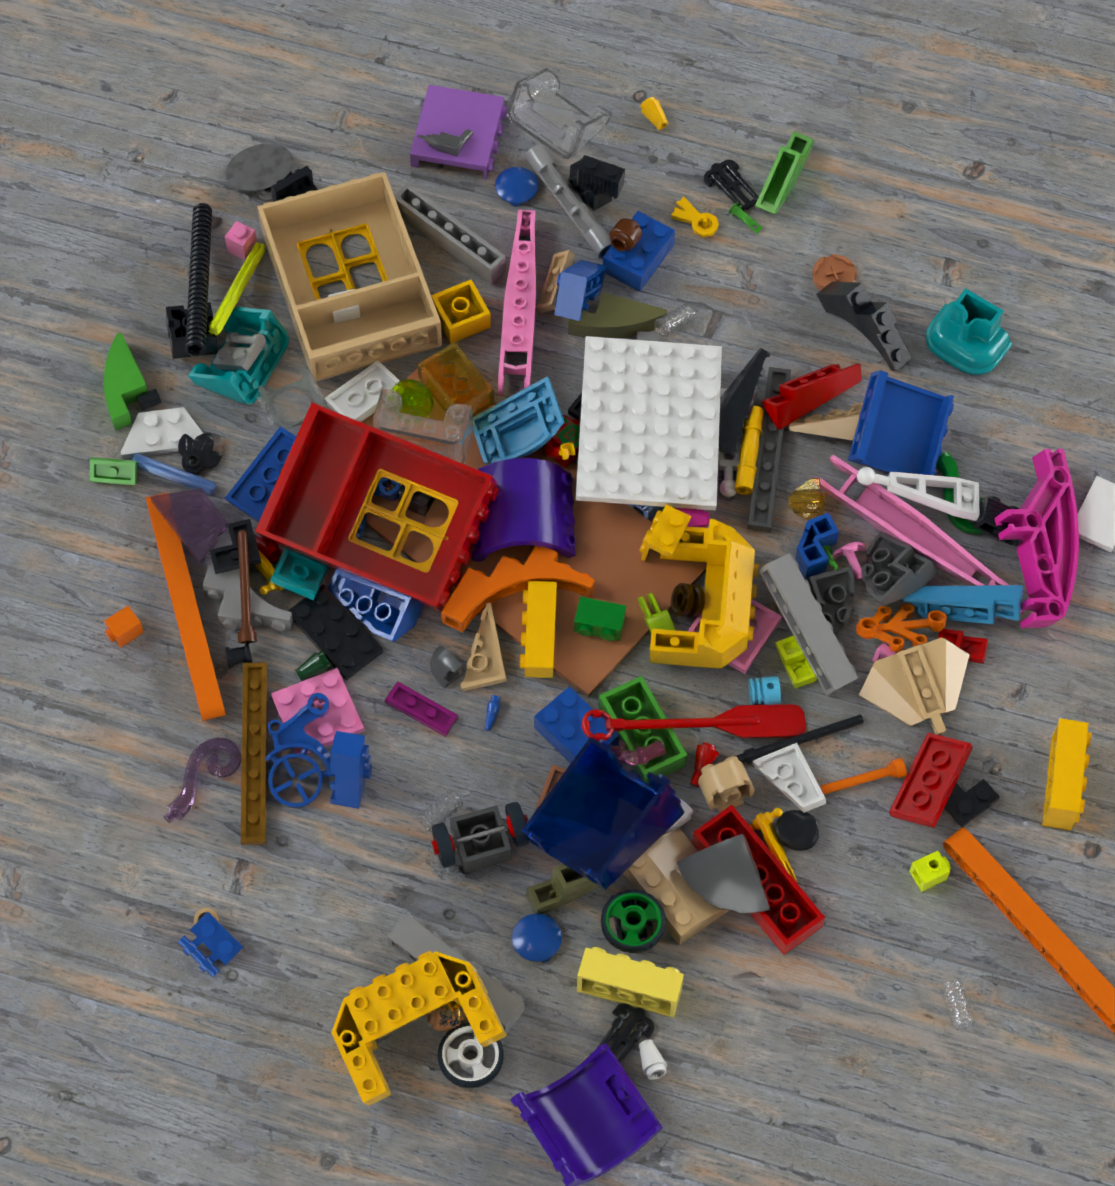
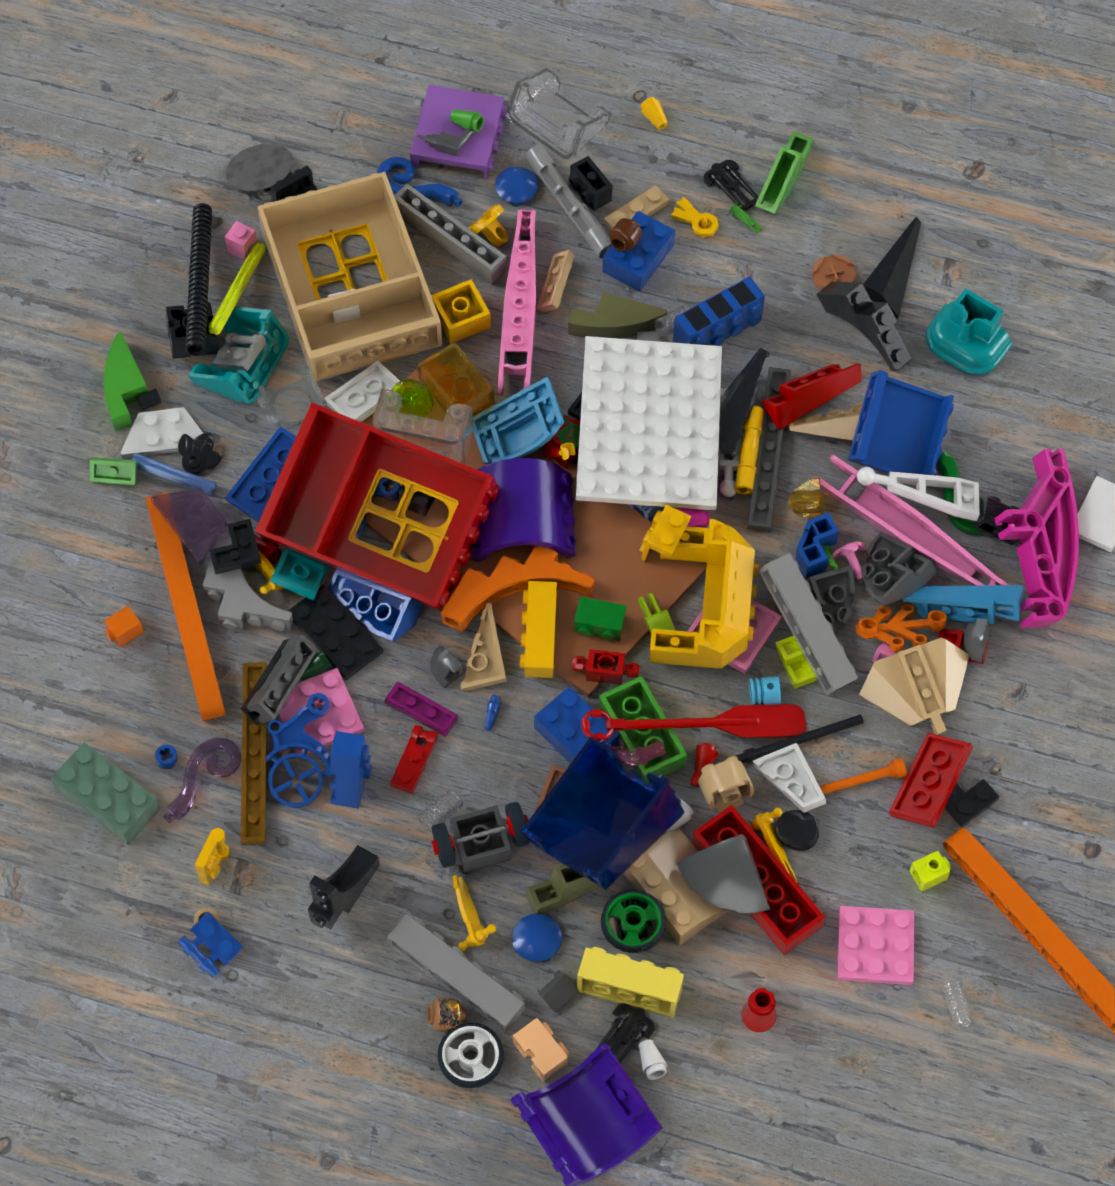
(105, 793): none -> sand green brick
(170, 762): none -> blue bush
(210, 857): none -> yellow plate
(238, 655): black bush -> none
(247, 632): reddish brown piece -> none
(278, 680): none -> dark grey piece
(342, 888): none -> black arch
(401, 999): yellow wedge -> none
(414, 760): none -> red plate
(434, 191): none -> blue plant
(467, 119): none -> bright green cone
(476, 931): none -> yellow piece
(490, 226): none -> yellow tile
(545, 1053): none -> light nougat brick
(558, 991): none -> dark grey tile
(578, 286): blue wedge -> none
(600, 176): black brick -> none
(609, 658): none -> red piece
(647, 203): none -> tan plate
(687, 600): dark brown wheel -> none
(721, 315): none -> blue brick
(756, 1017): none -> red plant
(875, 945): none -> bright pink plate
(891, 275): none -> black wedge
(976, 639): none -> dark grey brick
(1066, 774): yellow brick -> none

